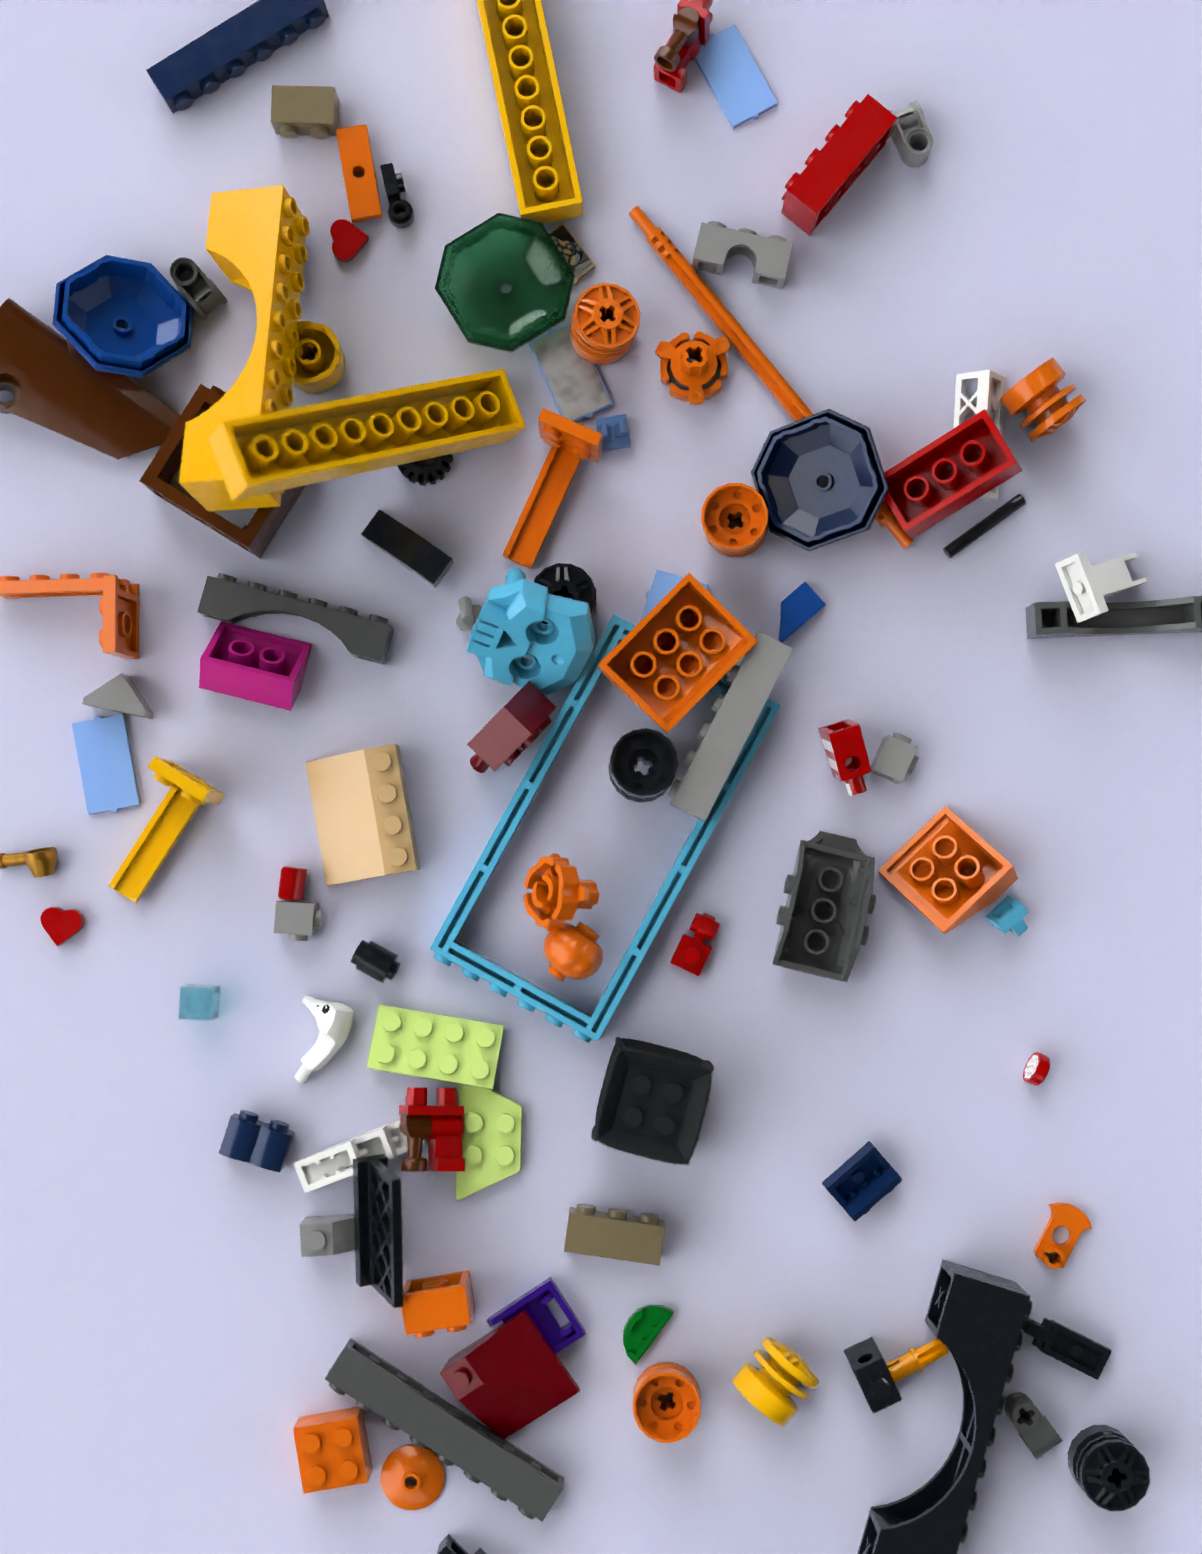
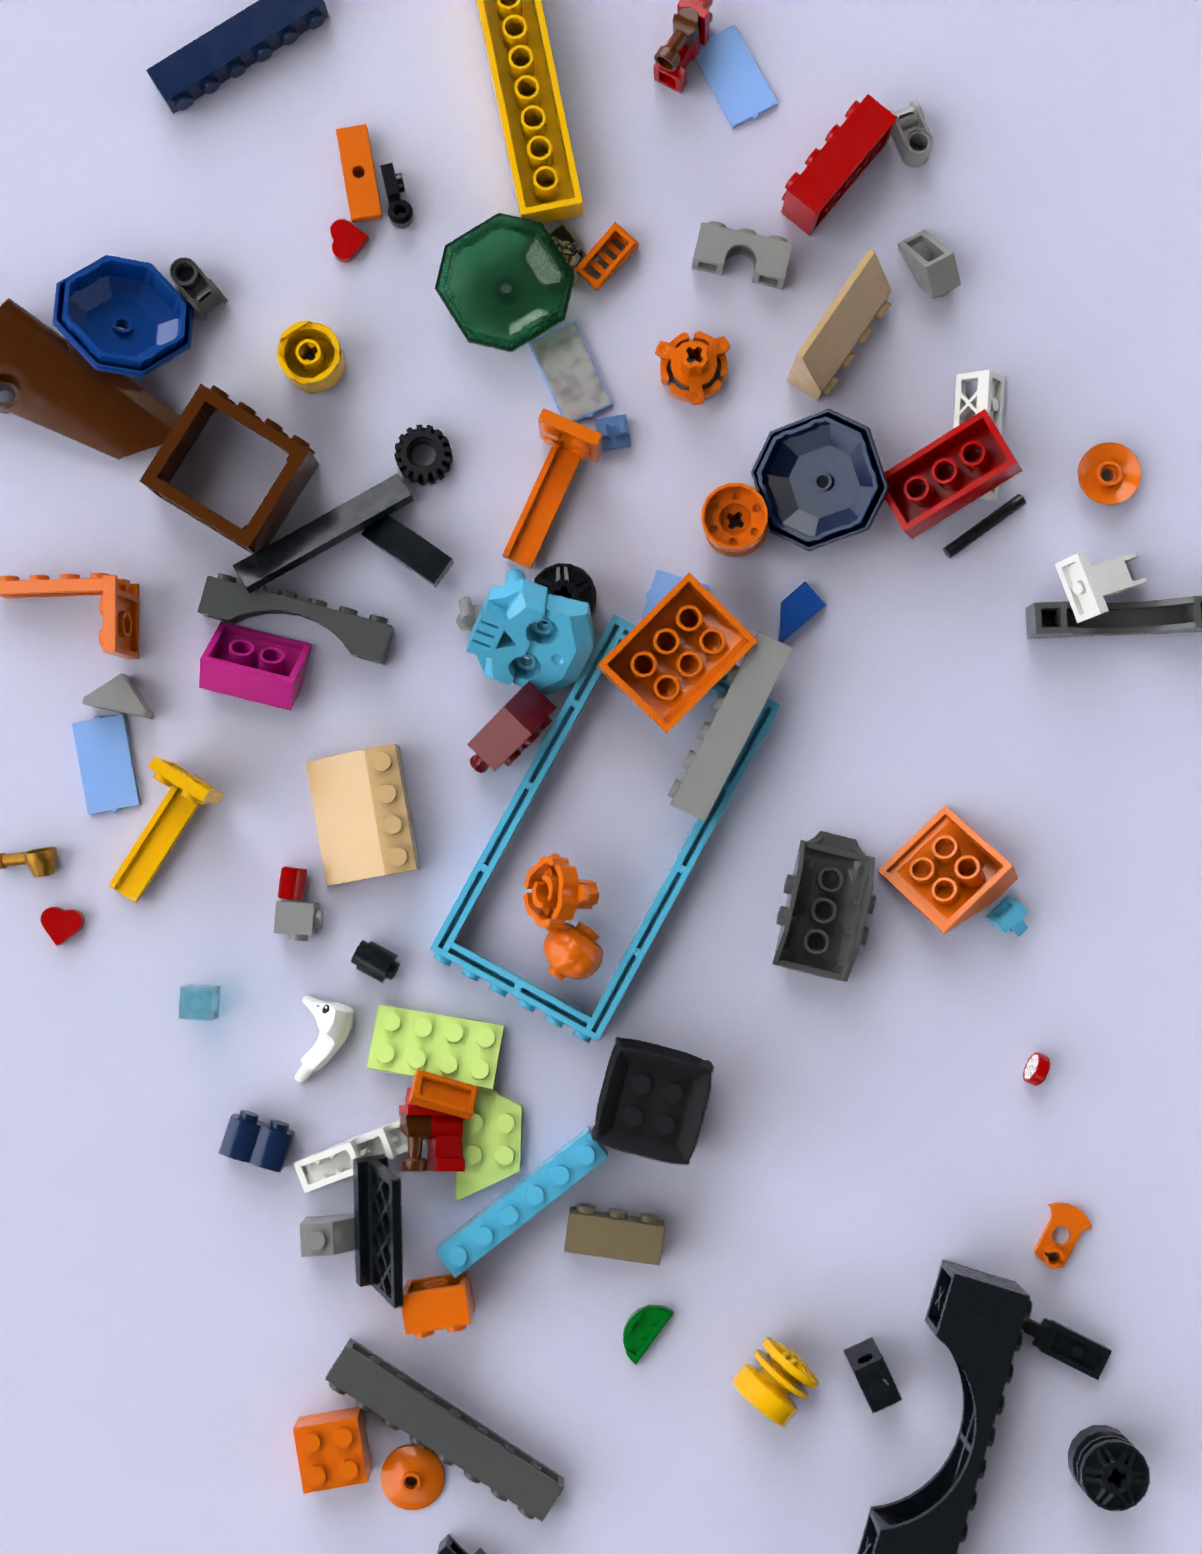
(260, 246): yellow arch -> none
(304, 111): dark tan brick -> none
(323, 533): none -> black tile
(364, 433): yellow brick -> none
(443, 1094): none -> orange tile
(509, 1376): dark red slope -> none
(521, 1202): none -> medium azure brick
(535, 1304): dark purple container -> none
(608, 340): orange wheel -> none
(620, 235): none -> orange slope
(651, 749): black wheel -> none
(673, 1419): orange wheel -> none
(692, 952): red plate -> none
(742, 342): orange axle -> none
(841, 329): none -> tan slope
(841, 742): red torso -> none
(862, 1181): dark blue bracket -> none
(895, 758): light grey brick -> none
(916, 1359): light orange axle -> none
(930, 264): none -> light grey slope
(1032, 1425): dark grey piece -> none
(1042, 400): orange wheel -> none
(1121, 466): none -> orange dish

